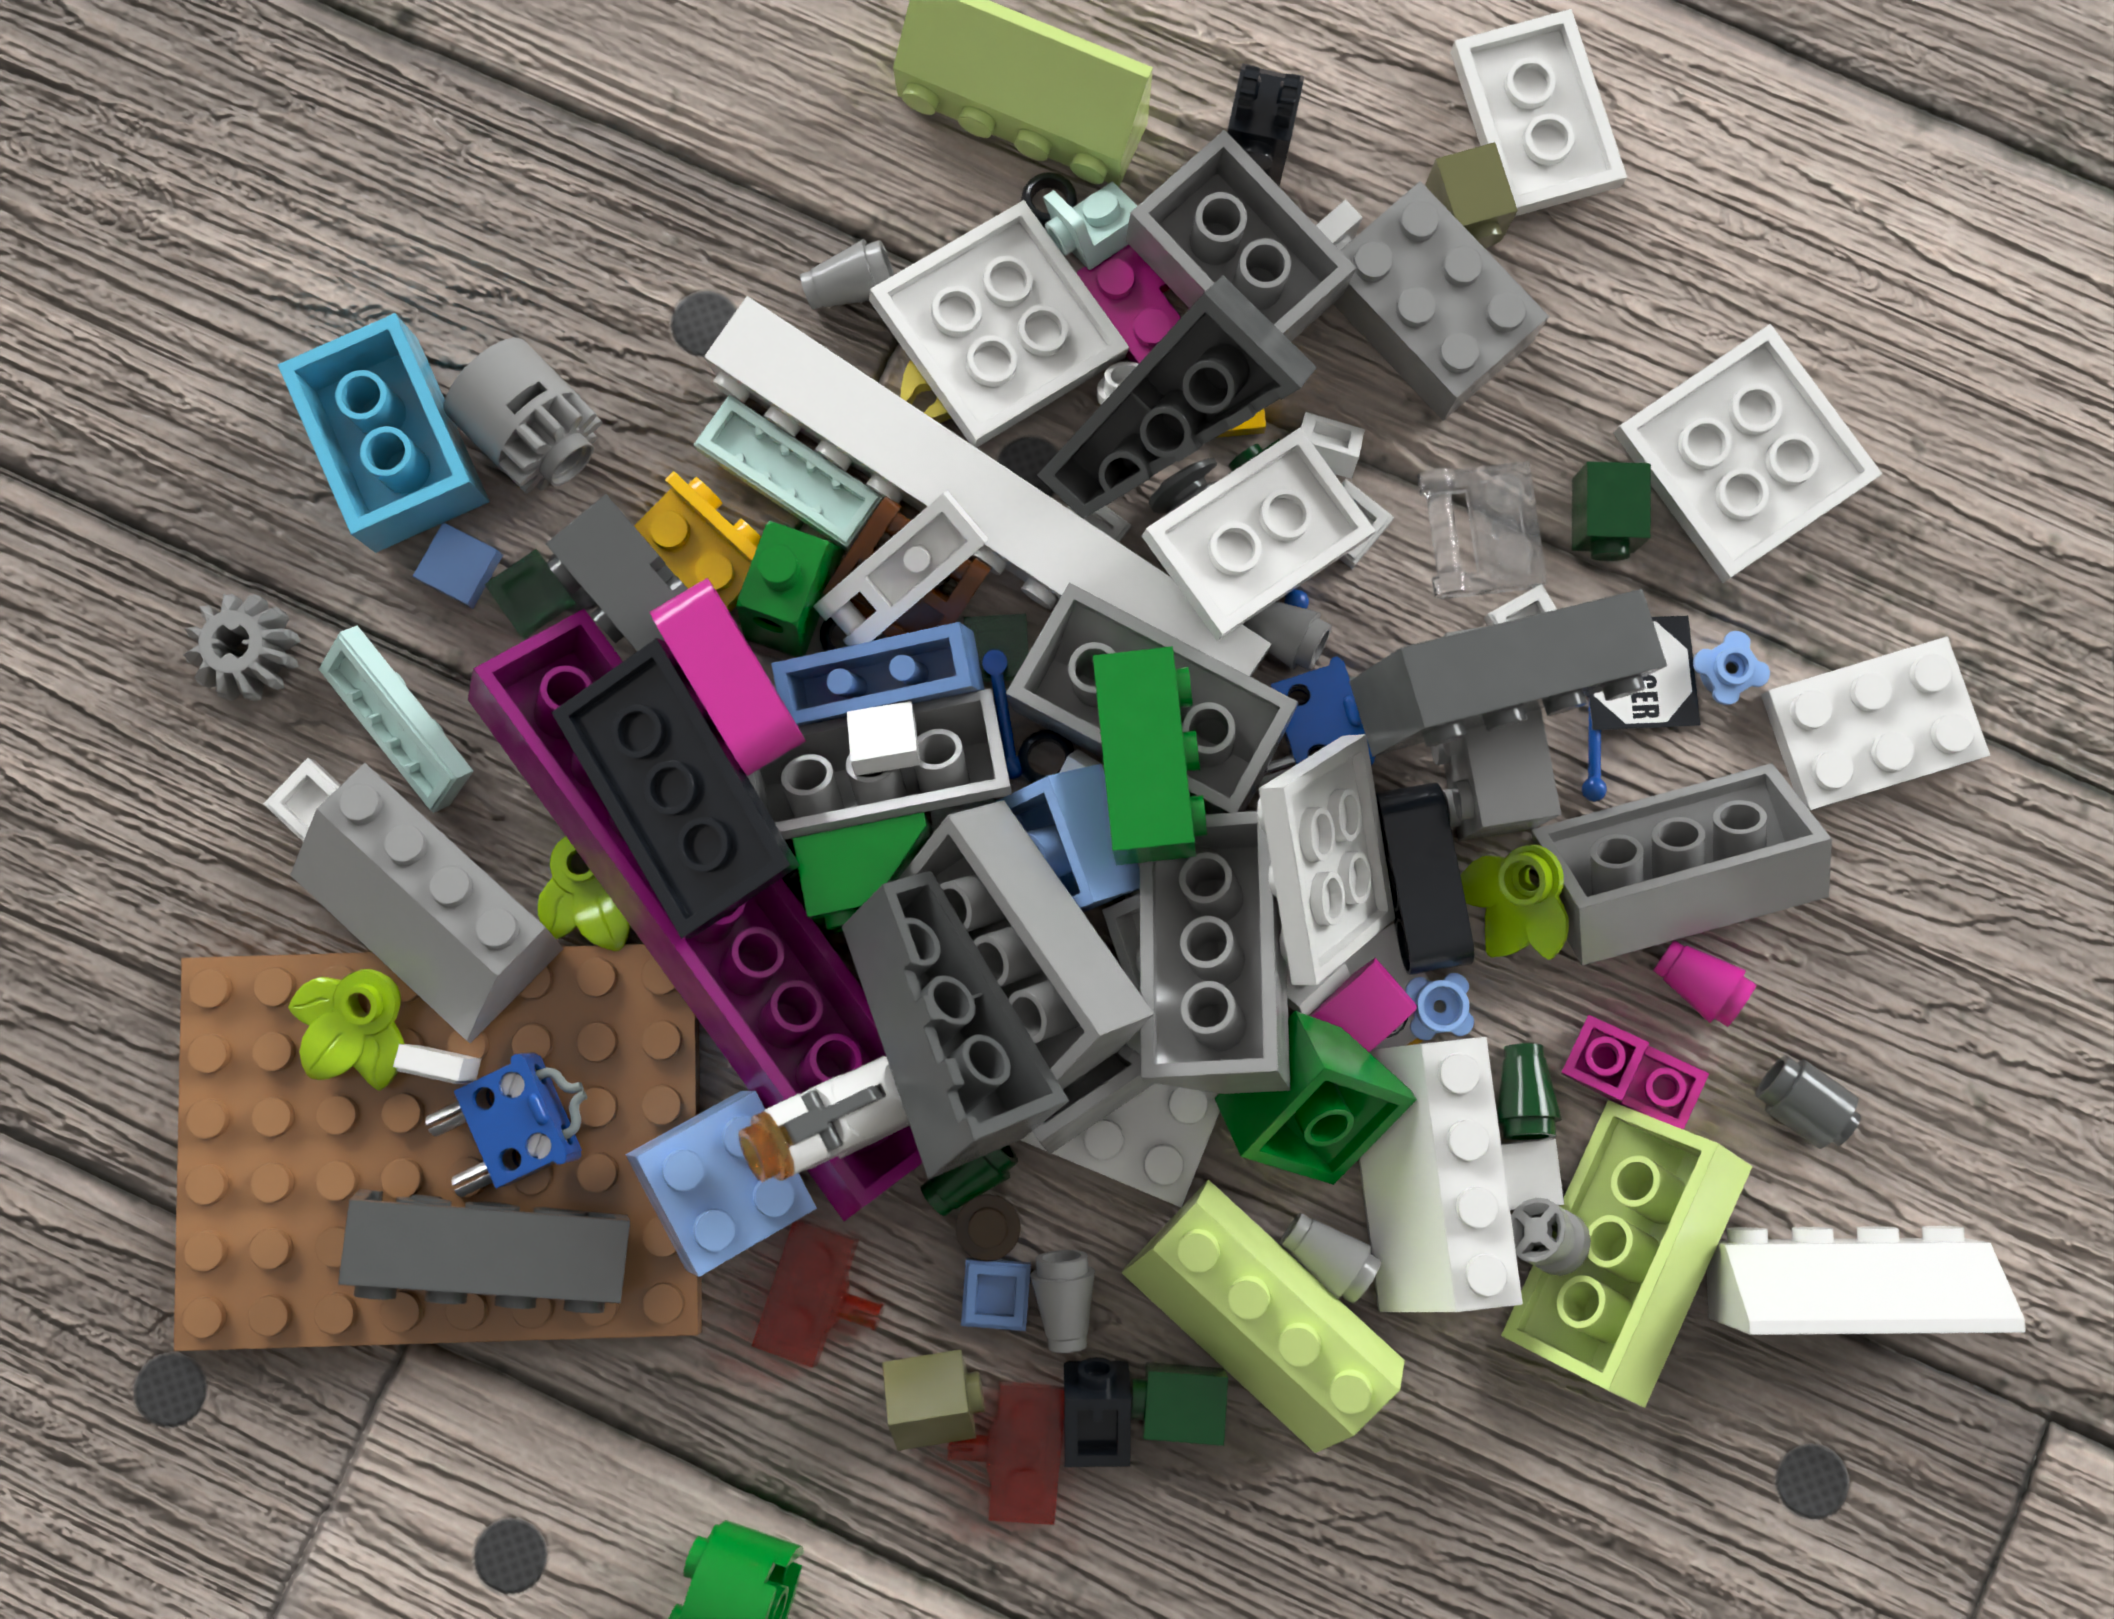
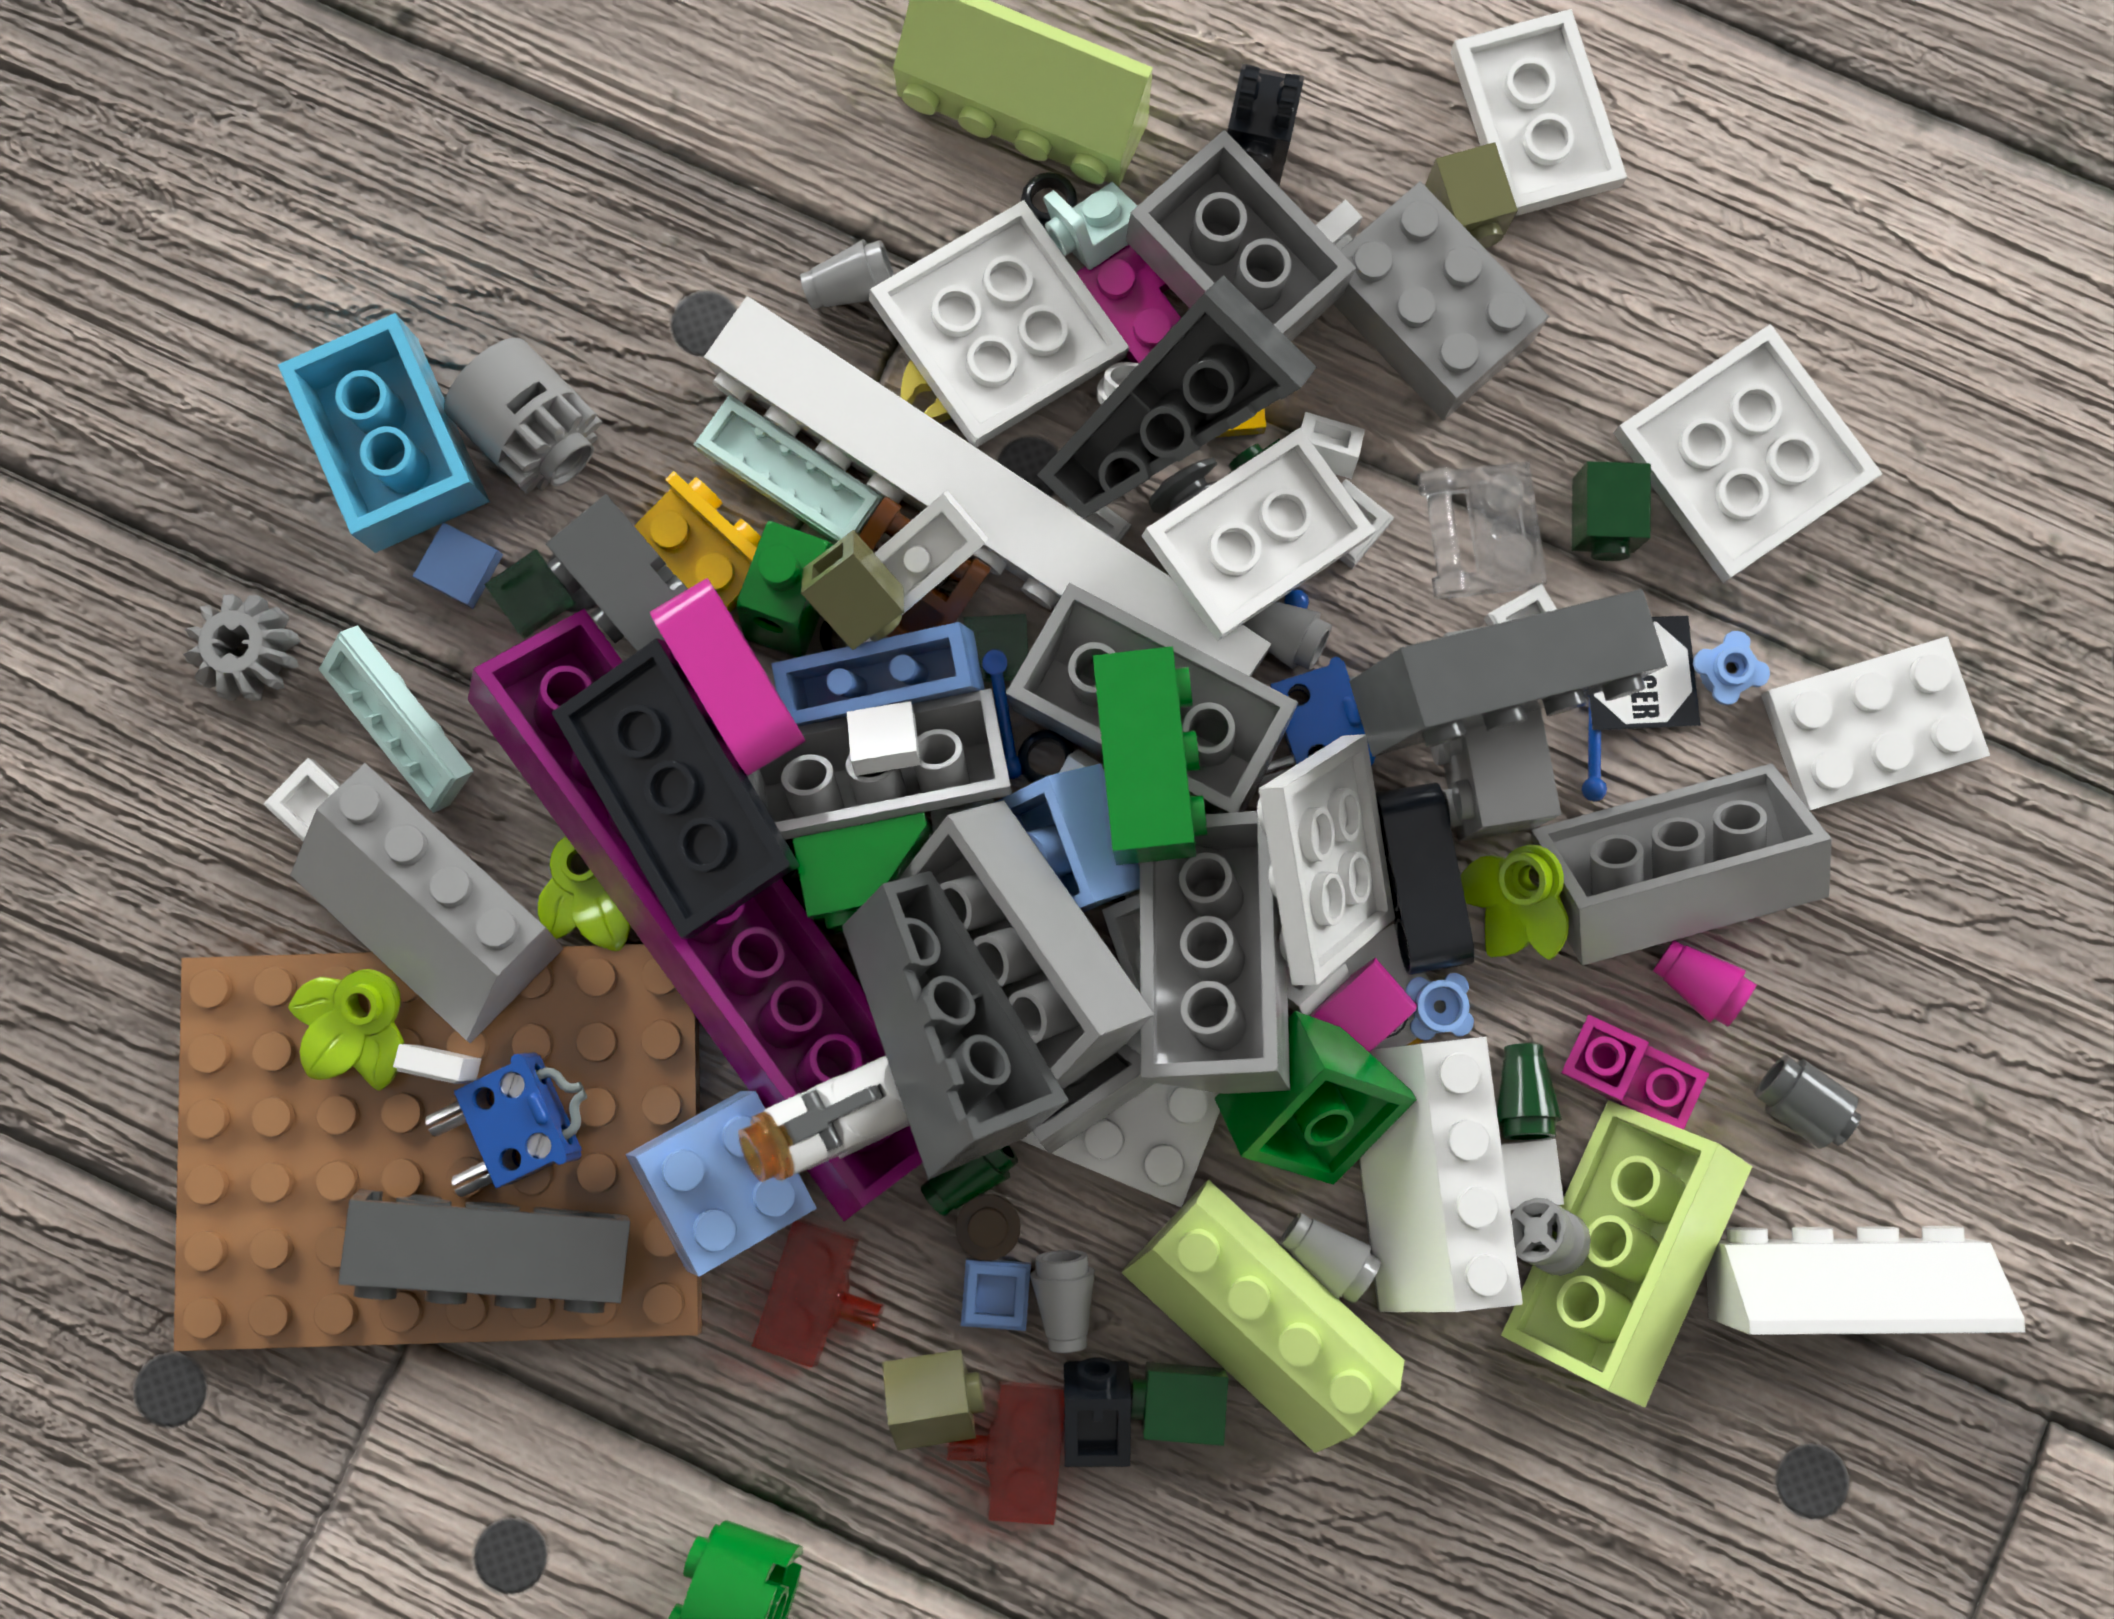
(854, 591): none -> olive brick

